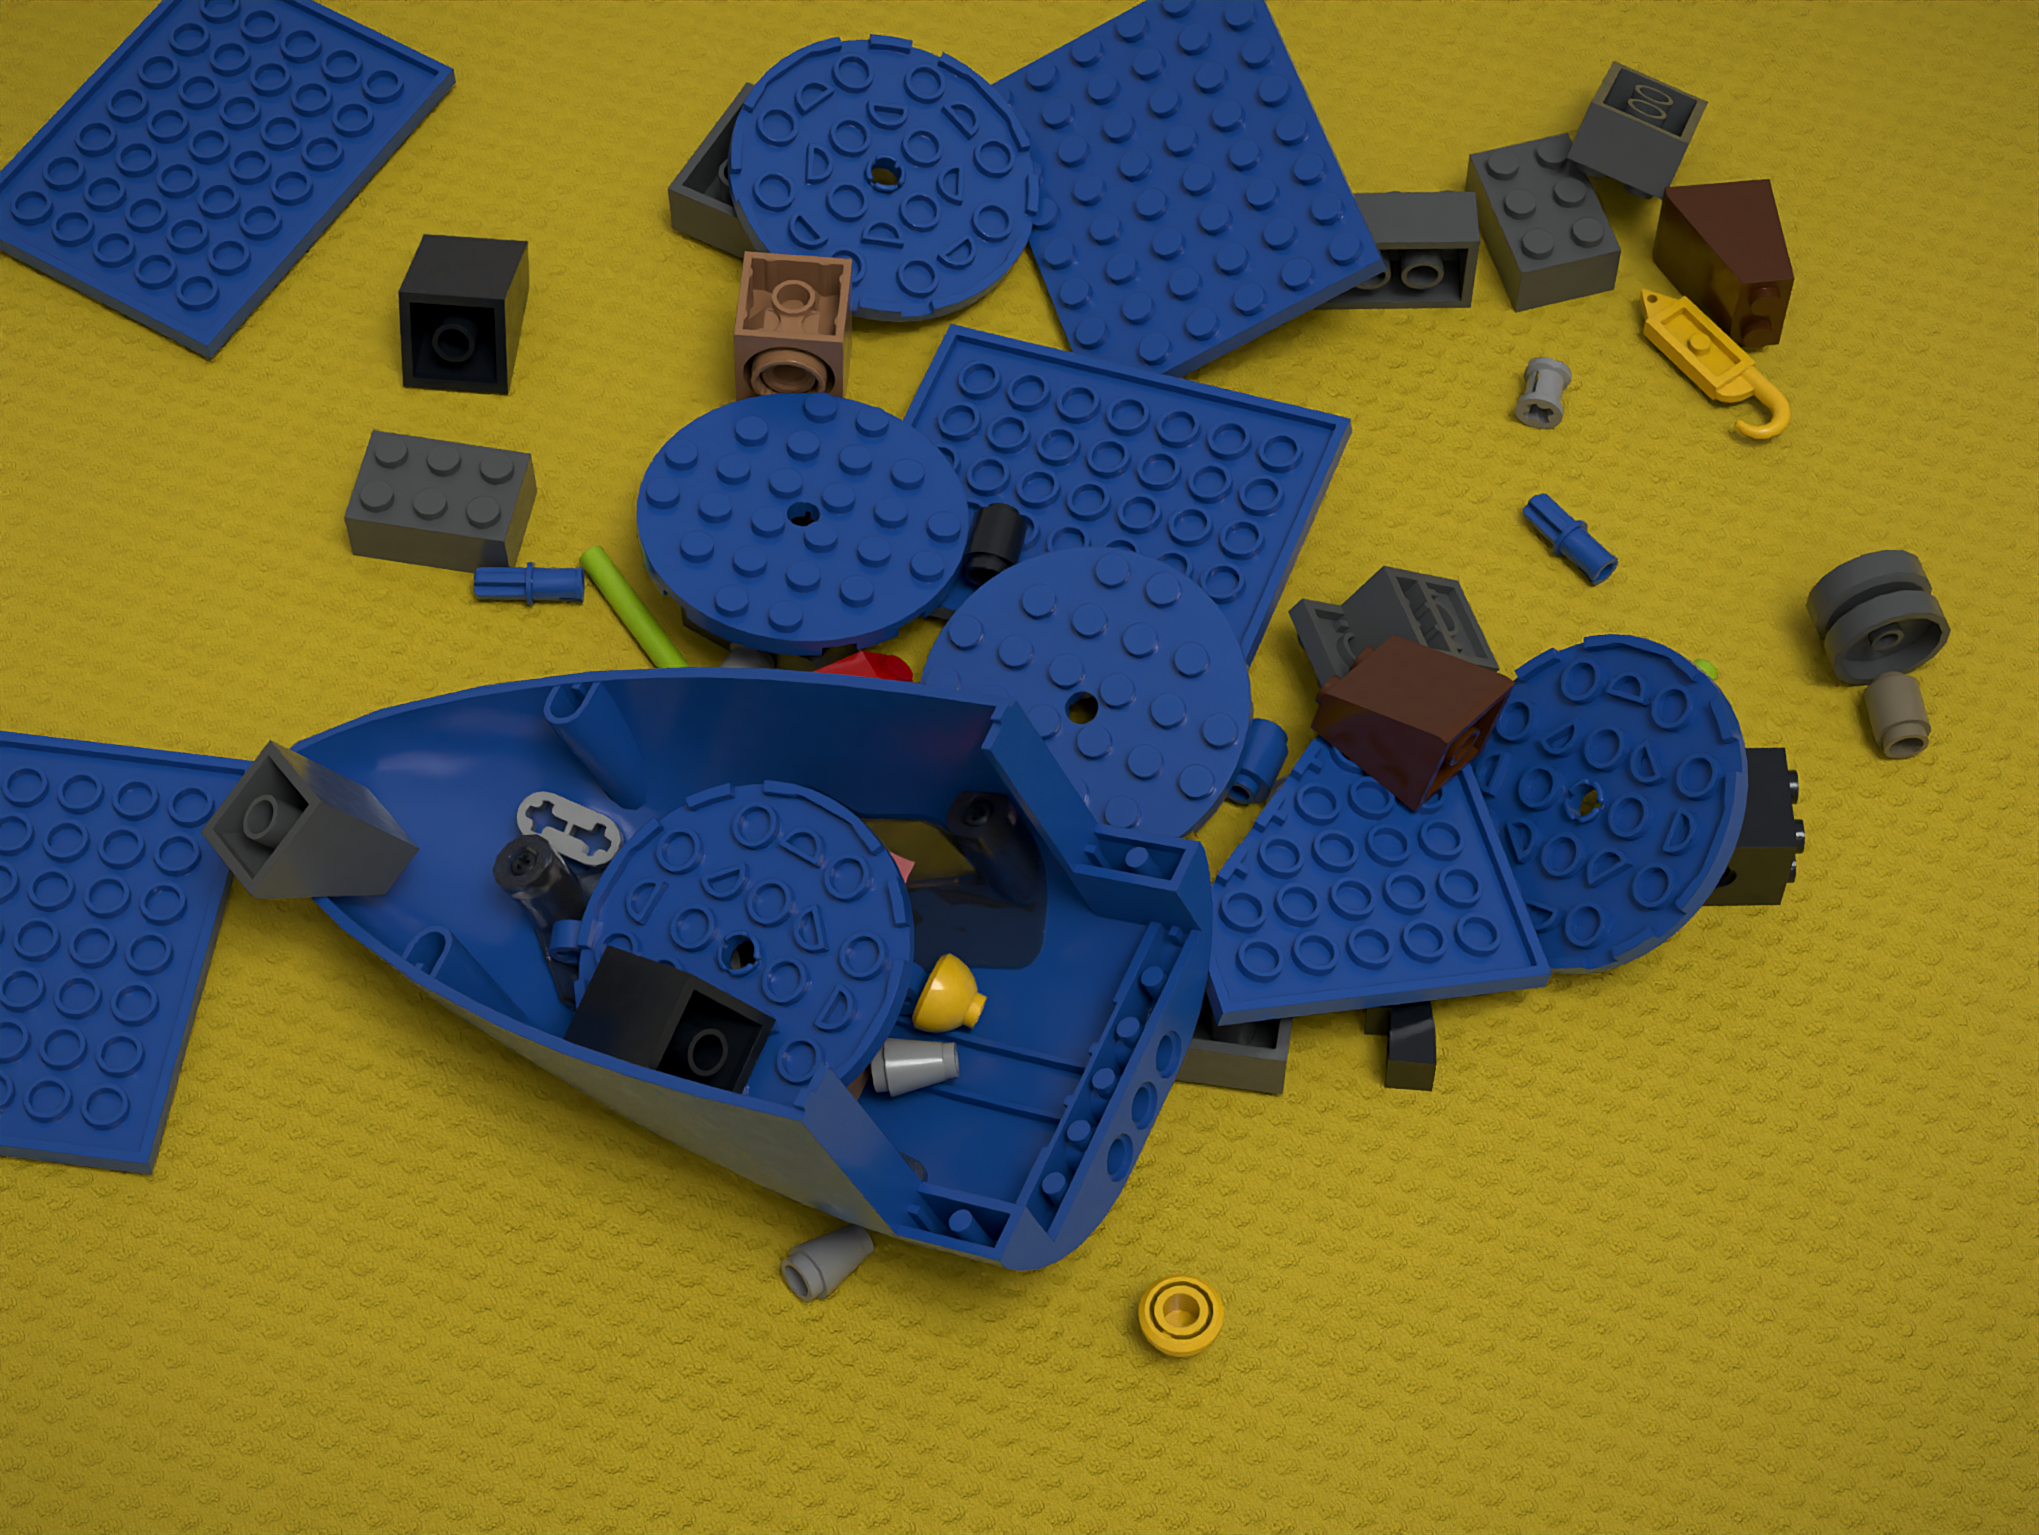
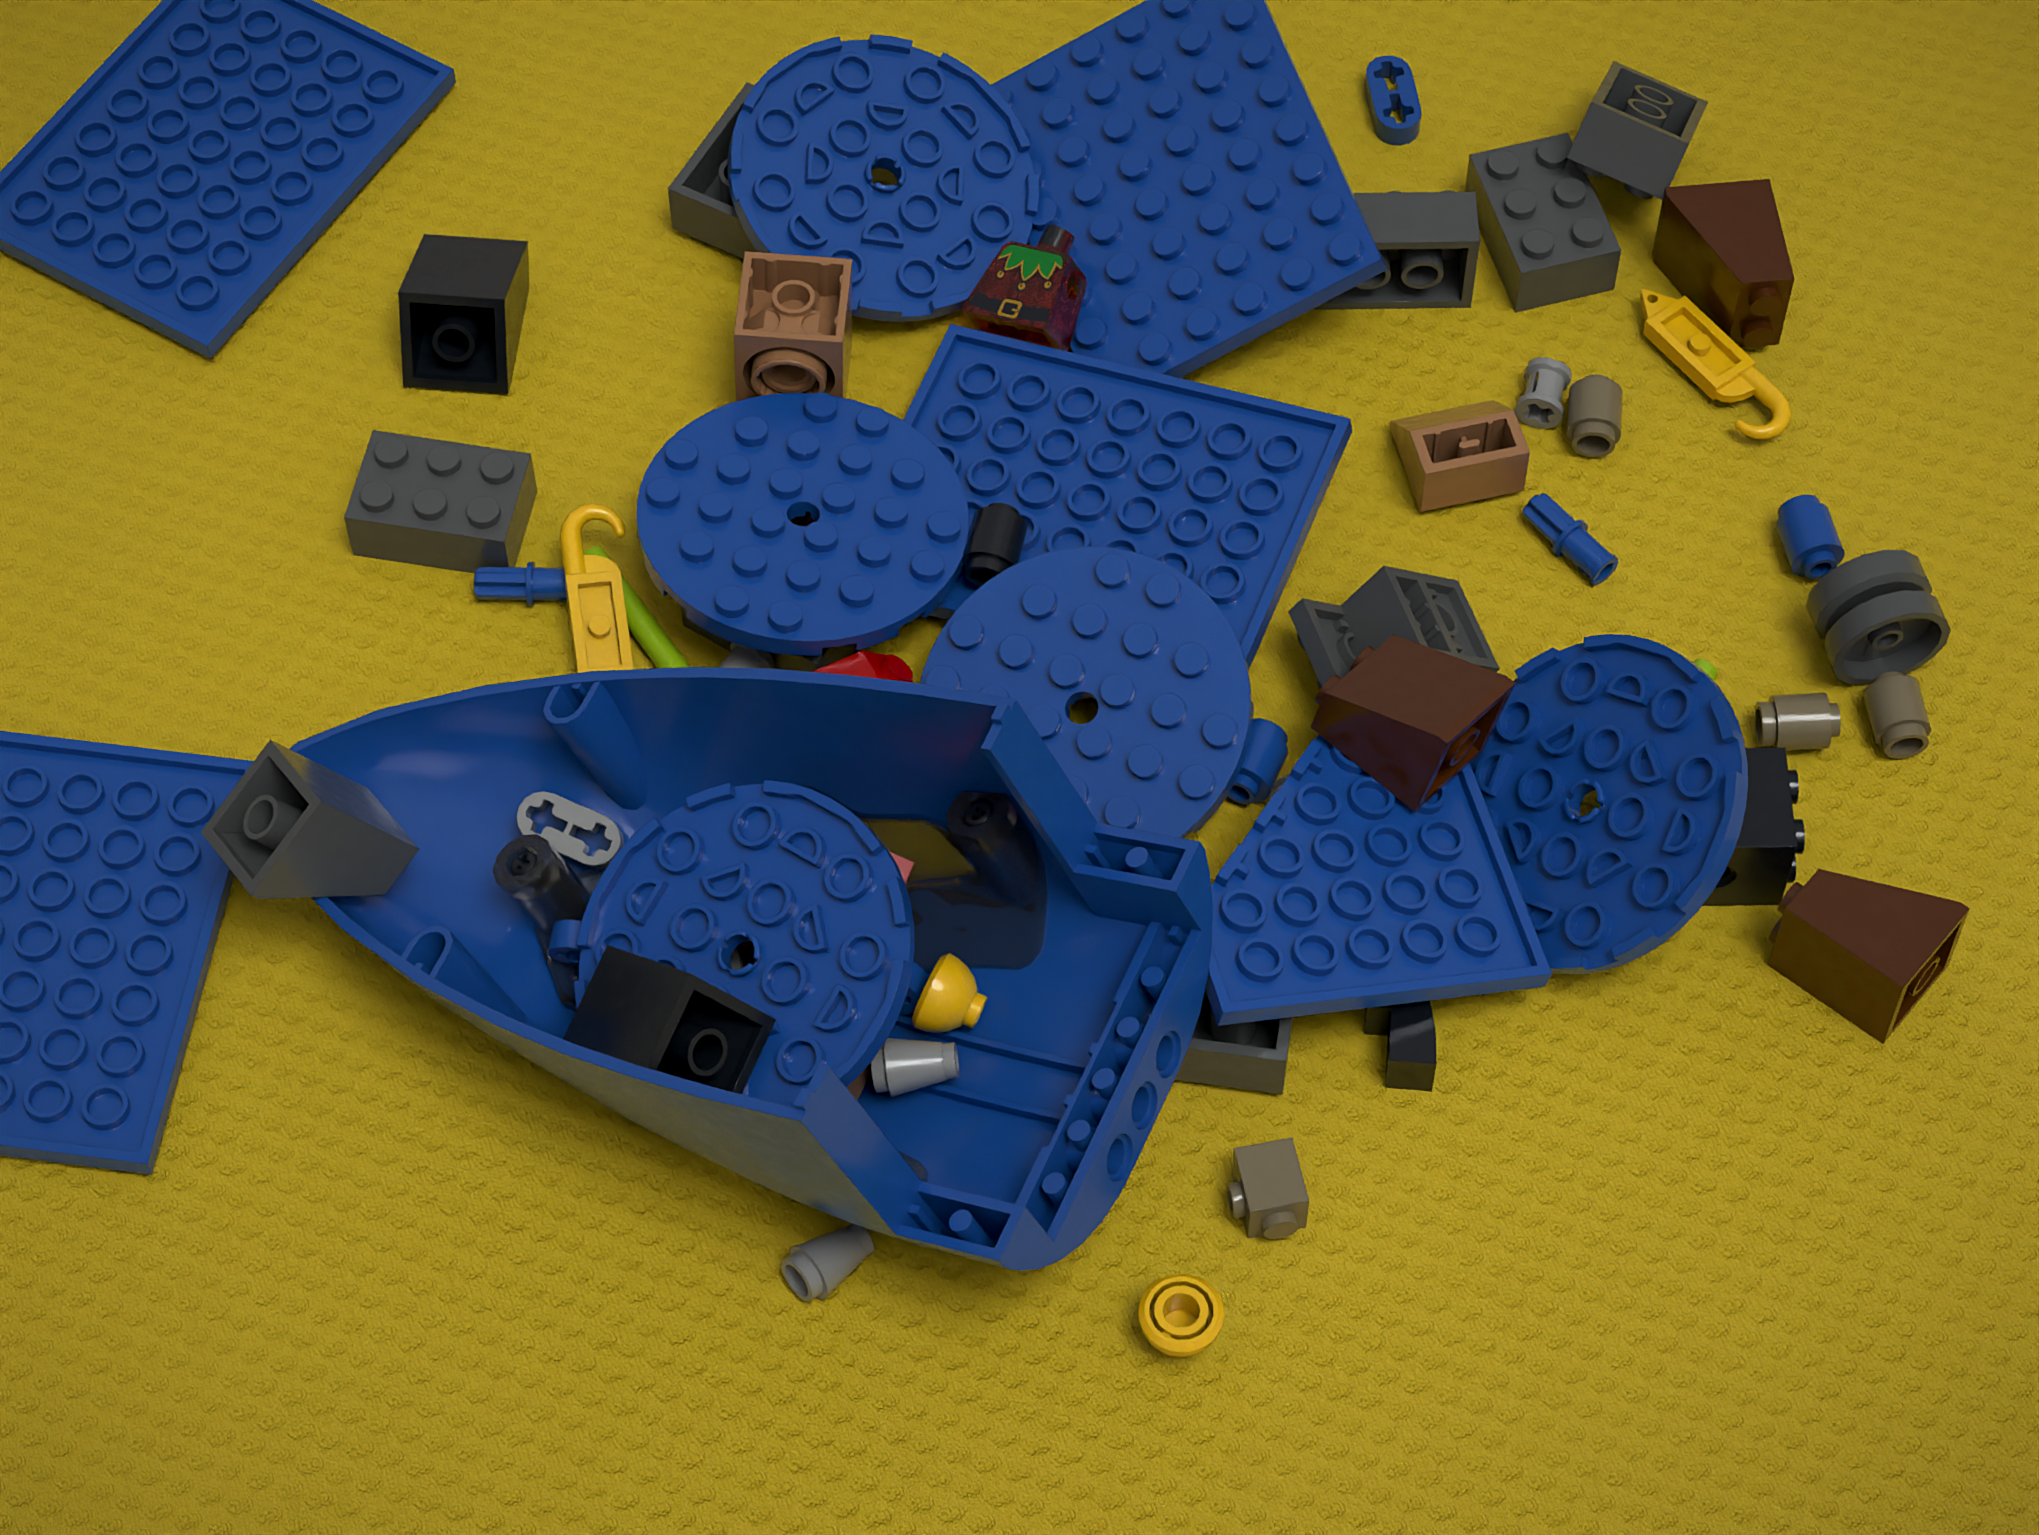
(595, 596): none -> yellow plate
(1030, 292): none -> clear red torso
(1268, 1189): none -> dark tan brick
(1402, 99): none -> blue beam
(1462, 454): none -> medium nougat slope
(1594, 415): none -> dark tan brick
(1797, 721): none -> dark tan brick
(1809, 537): none -> blue brick
(1864, 946): none -> reddish brown slope

